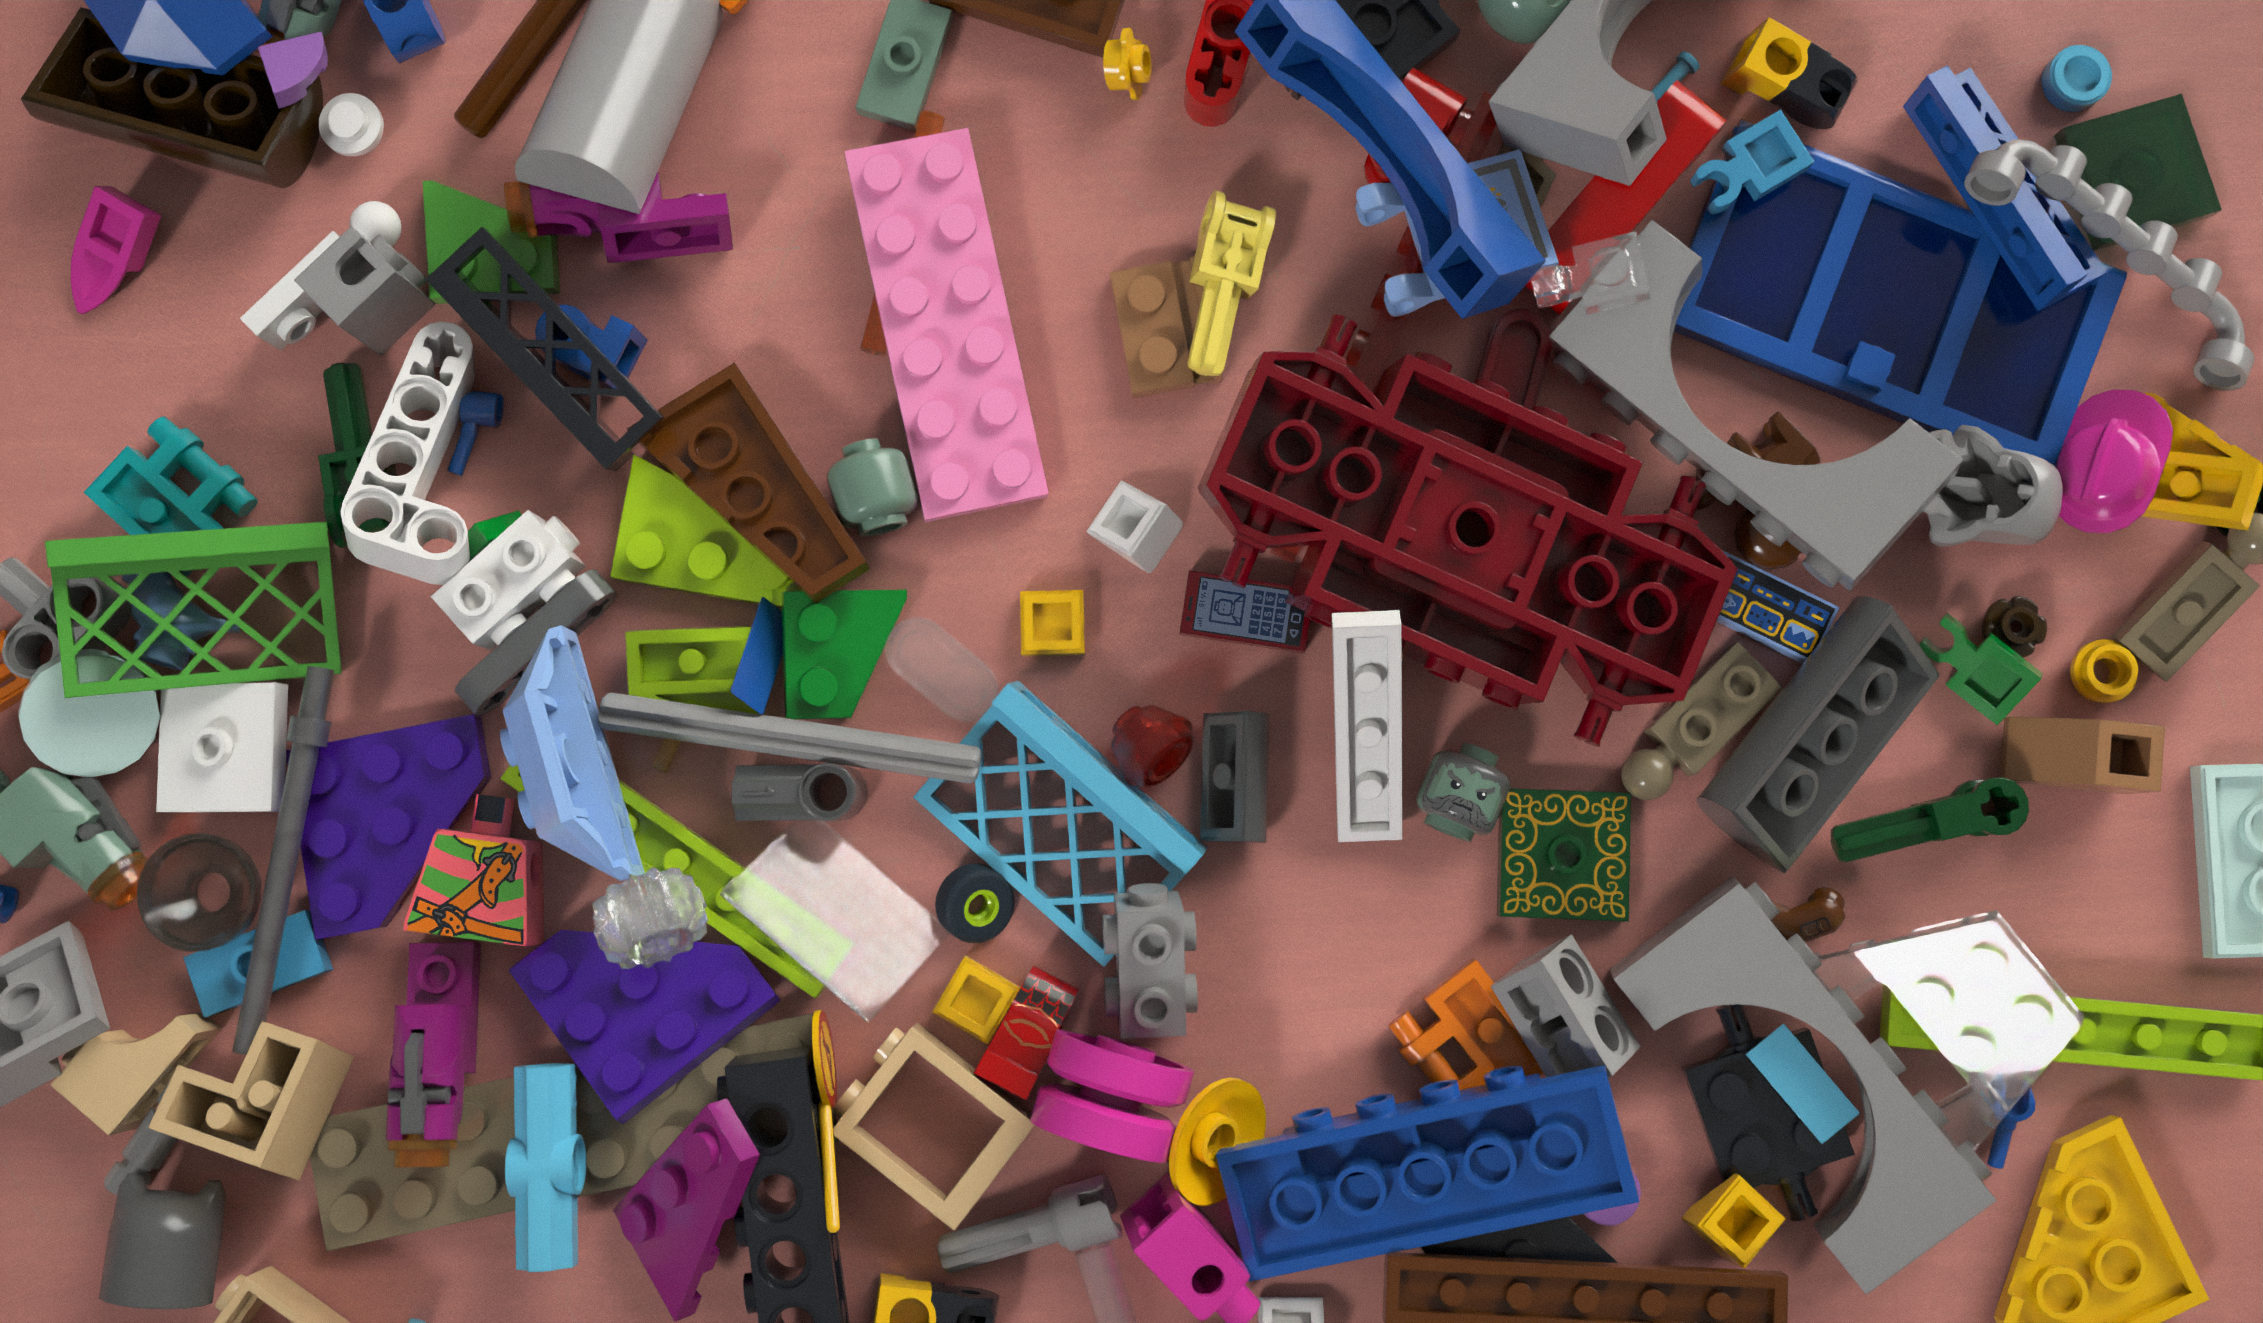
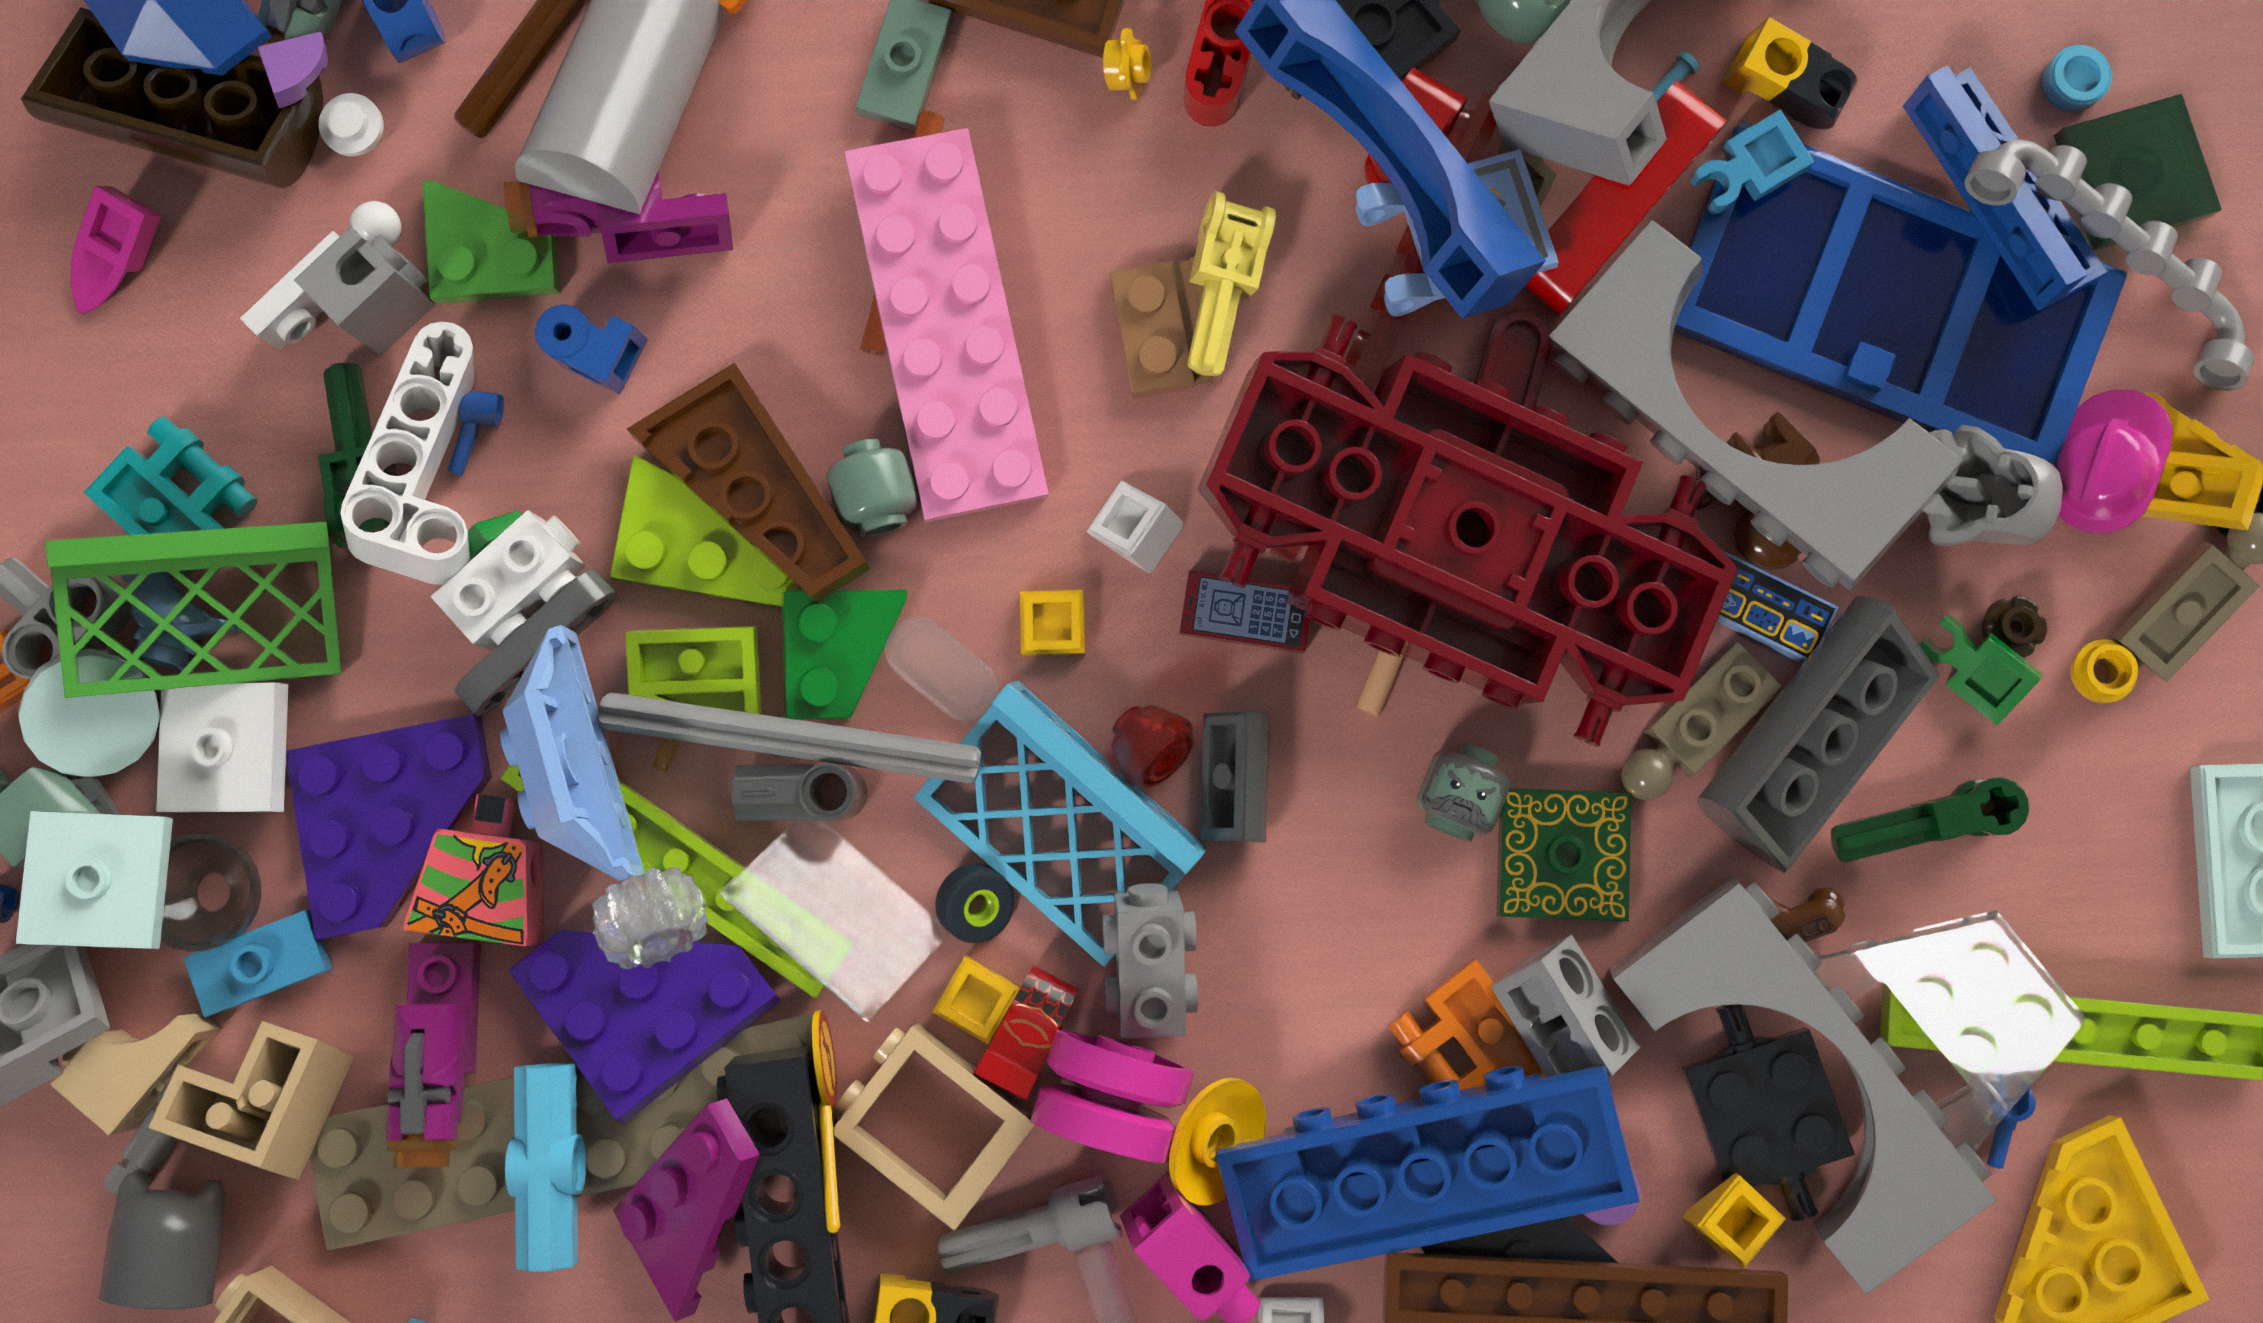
(94, 880): none -> light aqua plate
(308, 733): flat silver bar -> none
(529, 365): black fence -> none
(760, 657): blue sticker -> none
(1368, 724): white plate -> none
(1605, 274): clear plate -> none
(1802, 1083): medium azure sticker -> none
(2083, 754): medium nougat slope -> none

